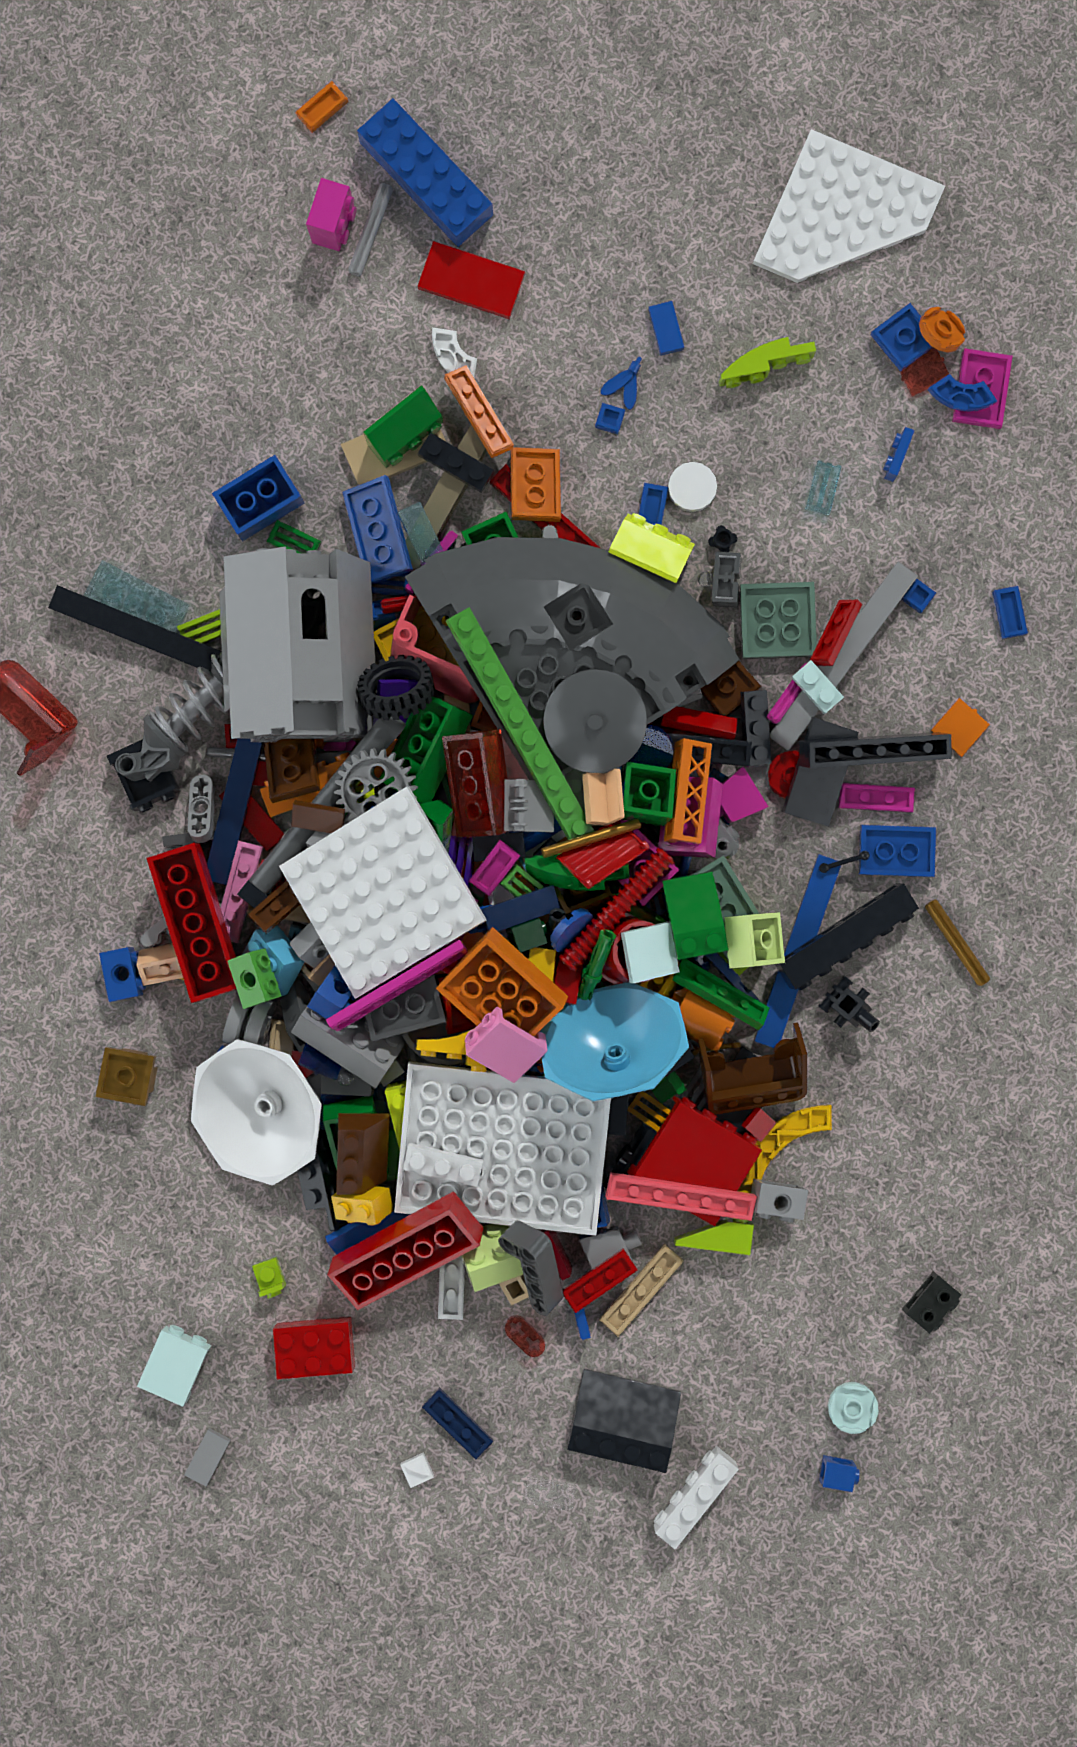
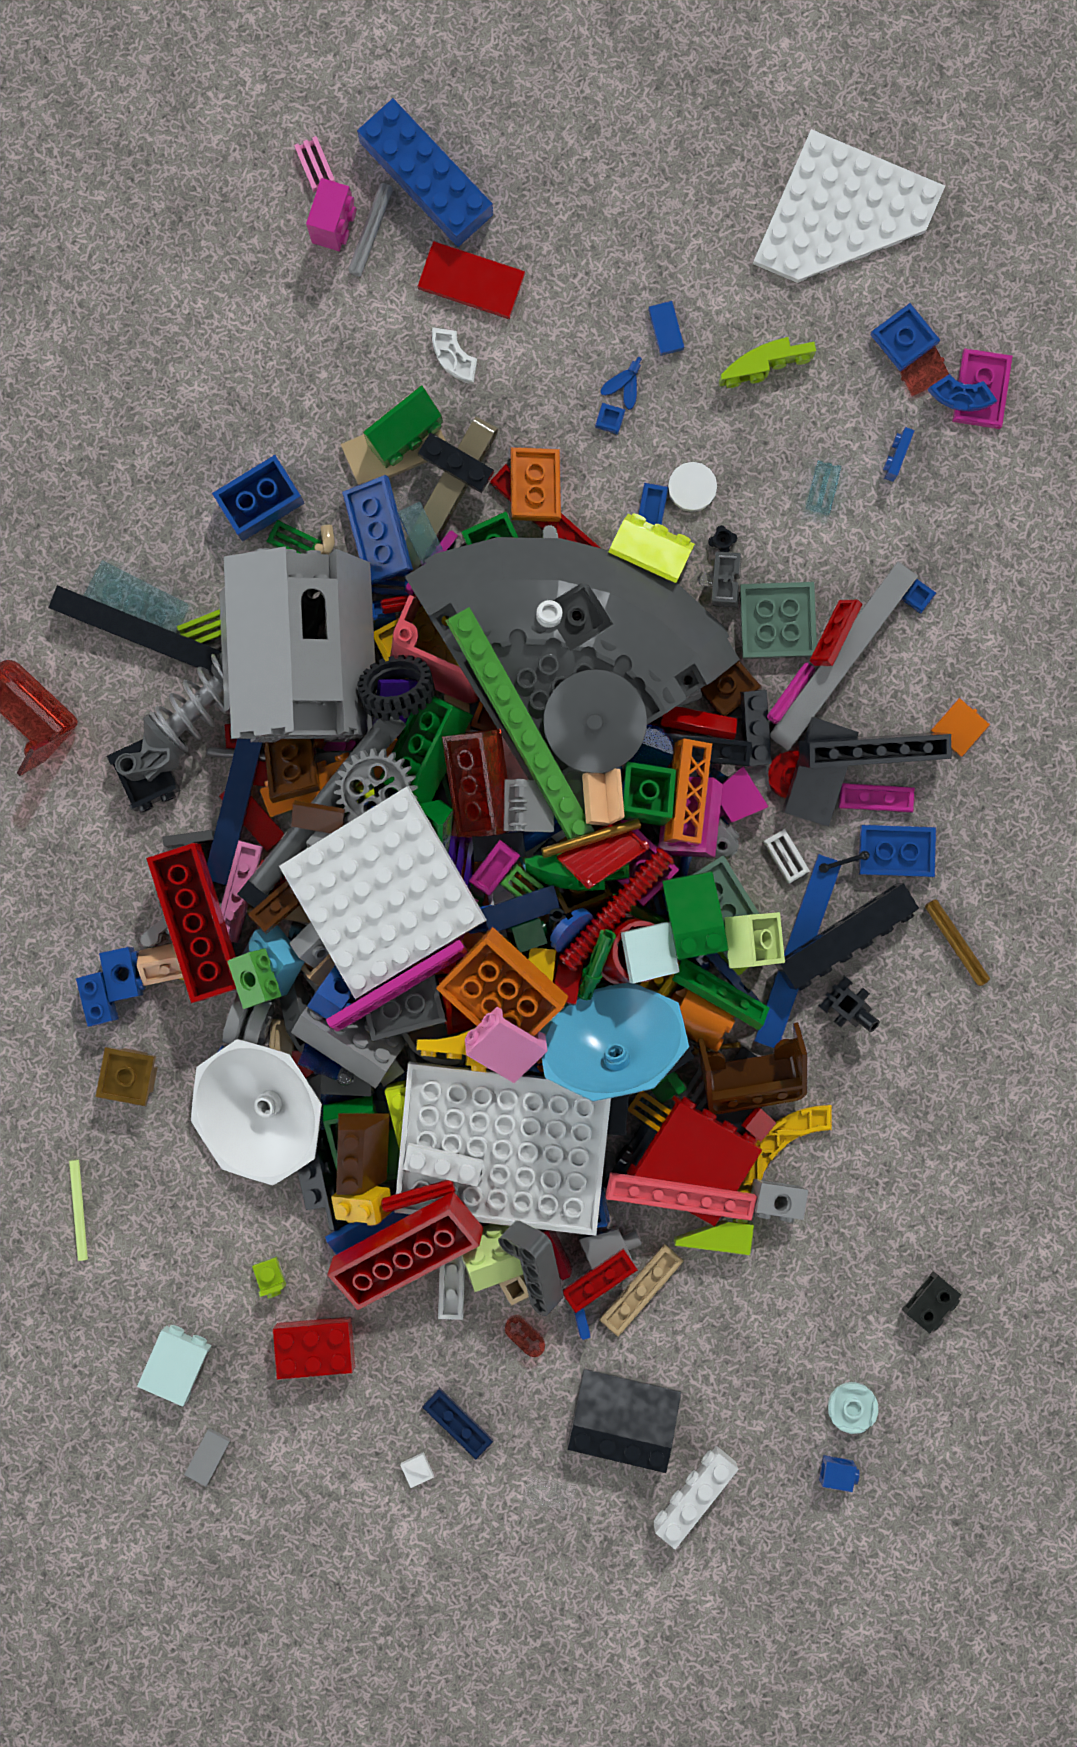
(78, 1210): none -> yellowish green bar
(95, 1000): none -> blue brick
(206, 817): light grey beam -> none
(307, 146): none -> bright pink tile
(322, 106): orange tile -> none
(327, 540): none -> tan arm
(417, 1195): none -> red axle
(479, 411): orange tile -> none
(549, 613): none -> white tile
(775, 838): none -> white tile
(817, 687): light aqua plate -> none
(942, 329): orange tile -> none
(1010, 612): blue tile -> none

